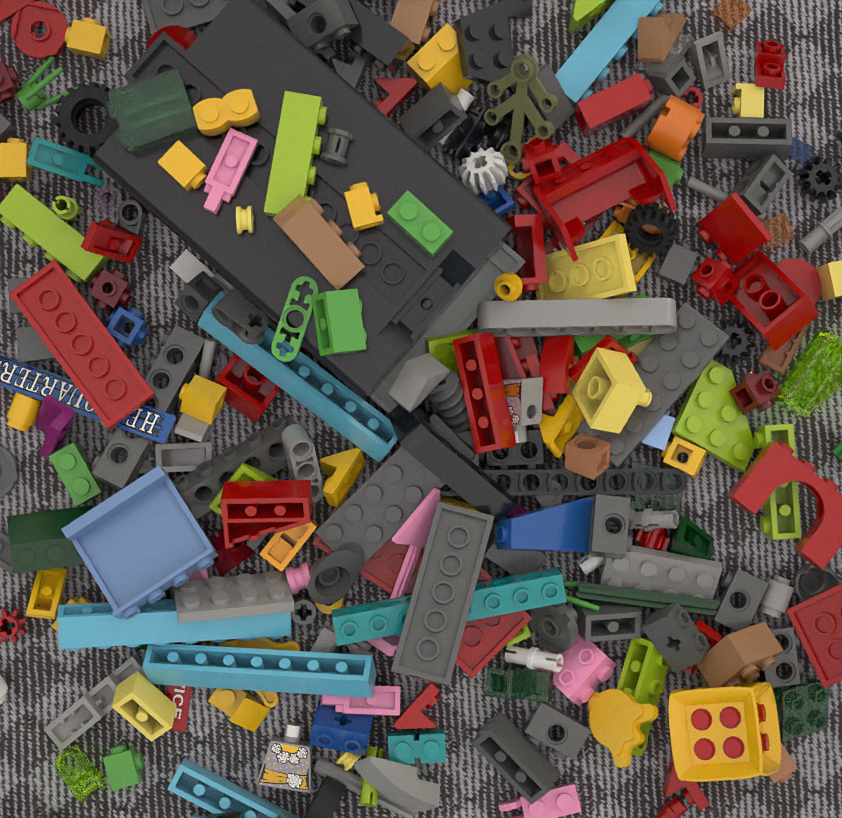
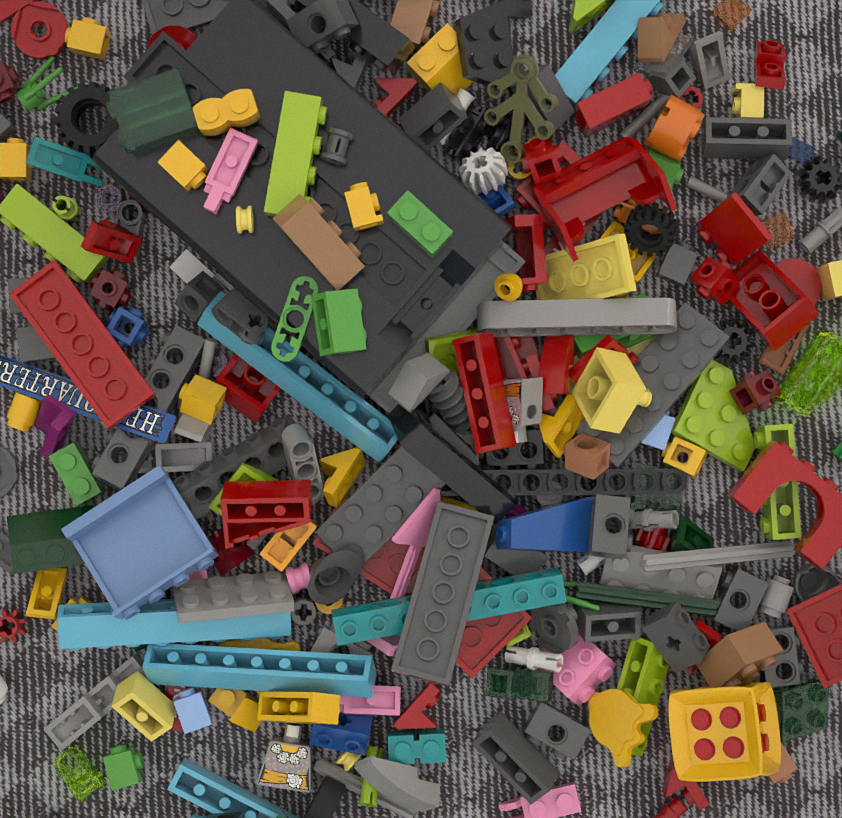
(192, 709): none -> light blue brick
(299, 707): none -> yellow brick
(716, 556): none -> light grey axle

